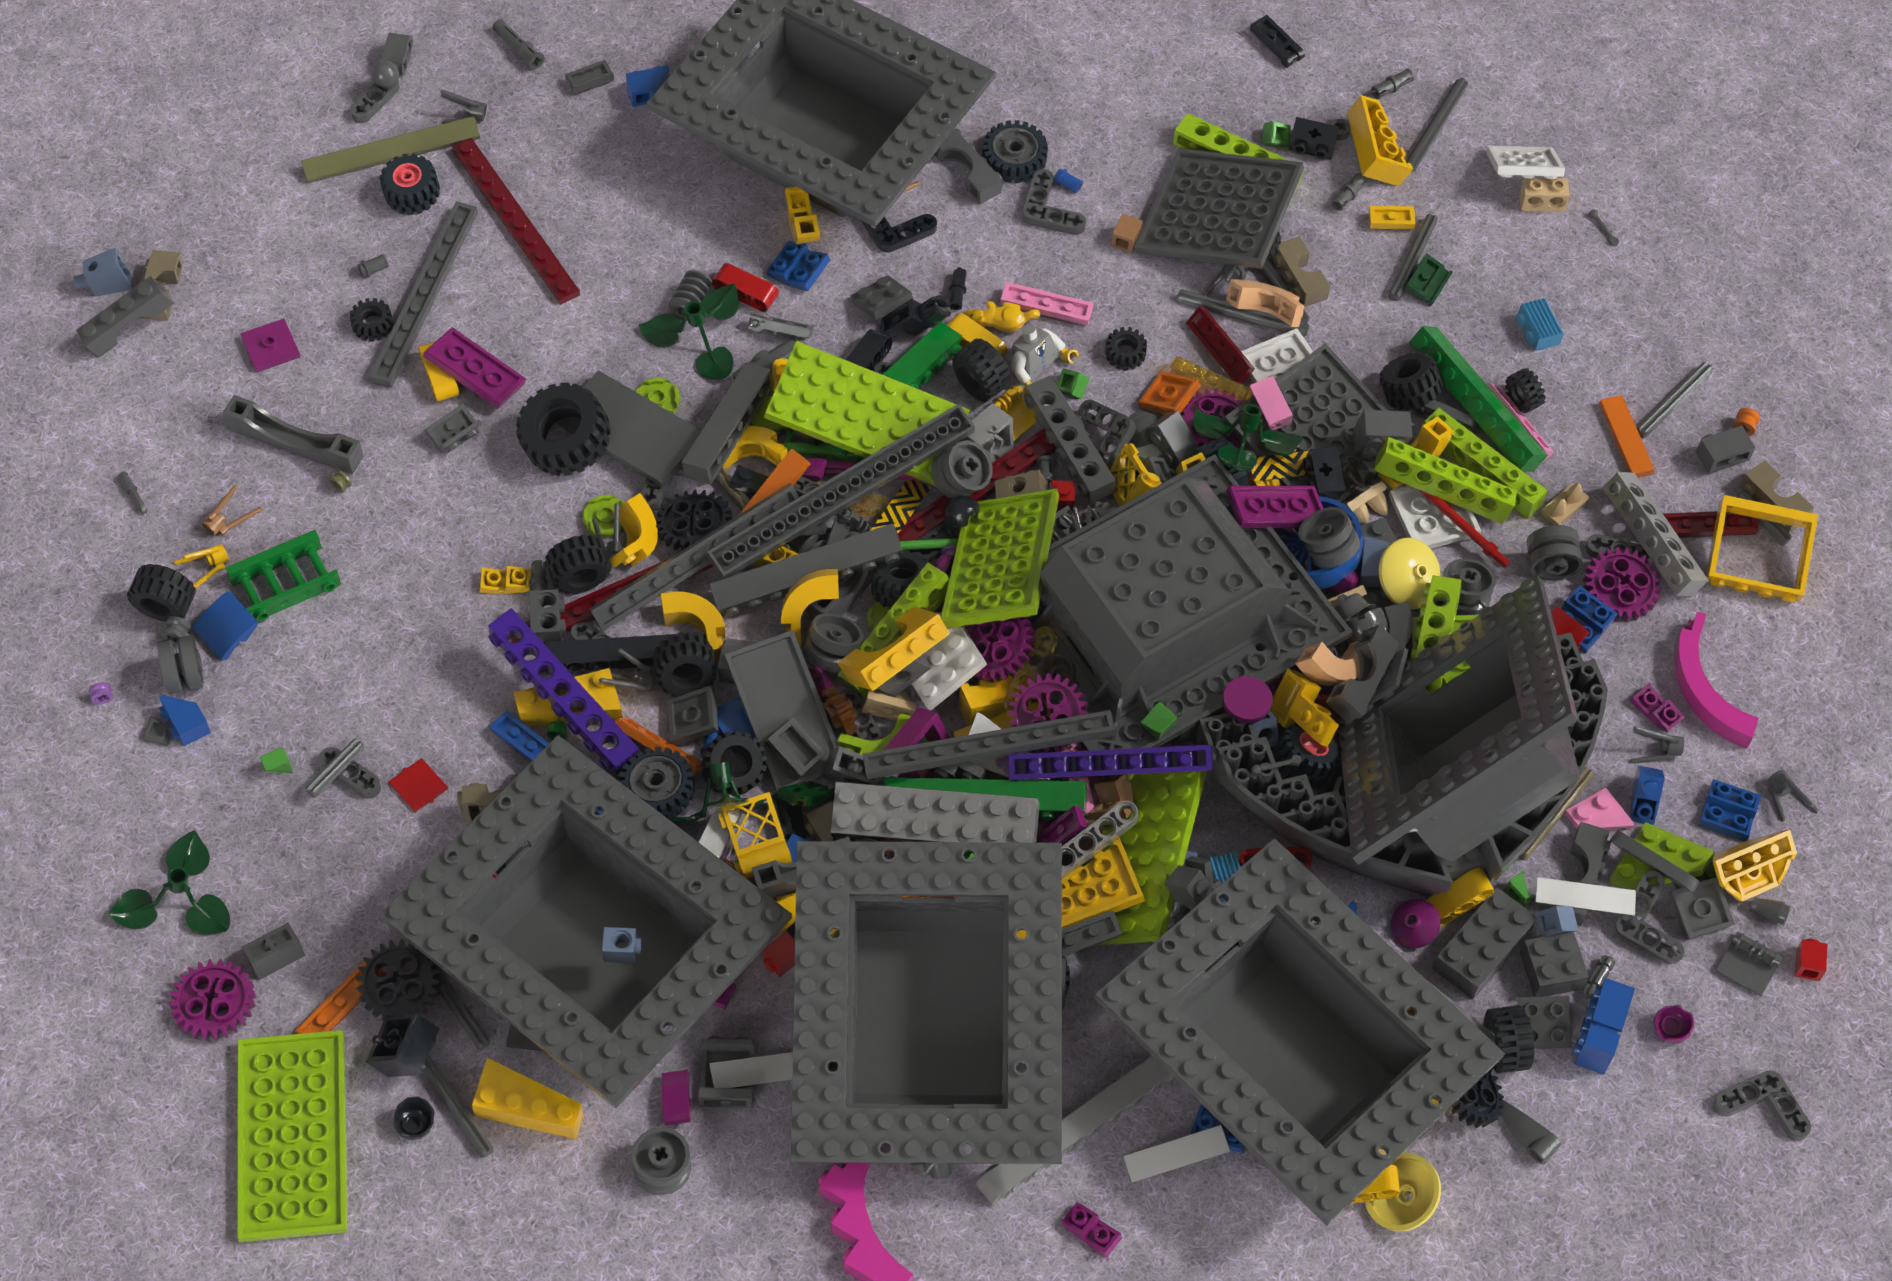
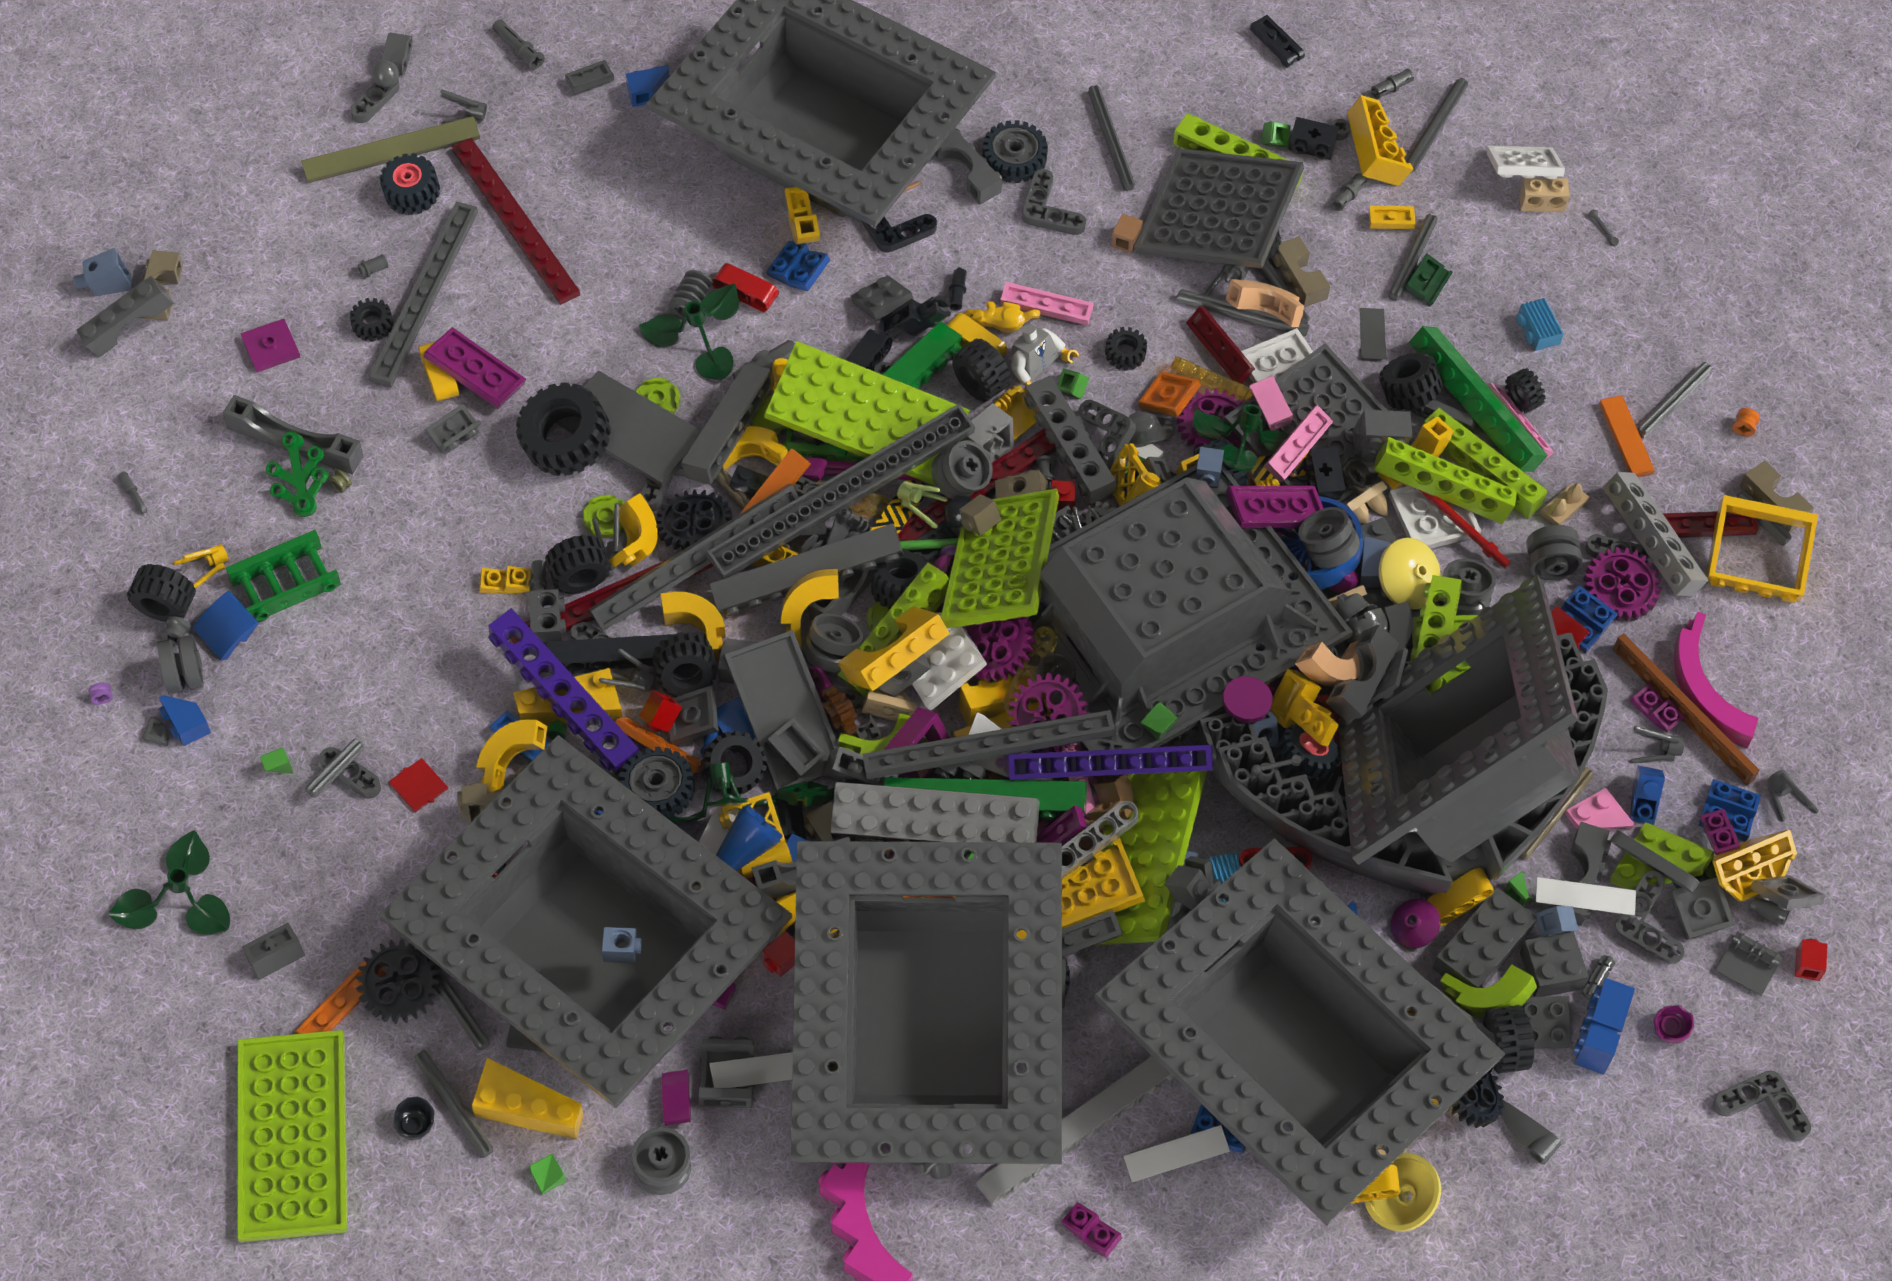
(190, 997): magenta gear -> none
(215, 520): medium nougat plant -> none
(300, 476): none -> green plant
(402, 1045): black brick -> none
(506, 744): none -> yellow arch
(547, 1173): none -> bright green slope
(660, 712): none -> red brick
(747, 839): none -> blue cone
(779, 326): dark grey hinge -> none
(912, 493): none -> yellowish green plant
(979, 515): none -> dark tan brick
(1068, 180): blue pin -> none
(1111, 138): none -> dark grey axle
(1173, 438): dark grey brick -> none
(1209, 466): none -> sand blue brick
(1298, 443): none -> bright pink plate
(1372, 333): none -> dark grey sticker
(1510, 990): none -> lime arch
(1694, 717): none -> dark orange tile
(1719, 832): none -> magenta slope
(1725, 449): dark grey brick -> none
(1787, 892): none -> flat silver plate

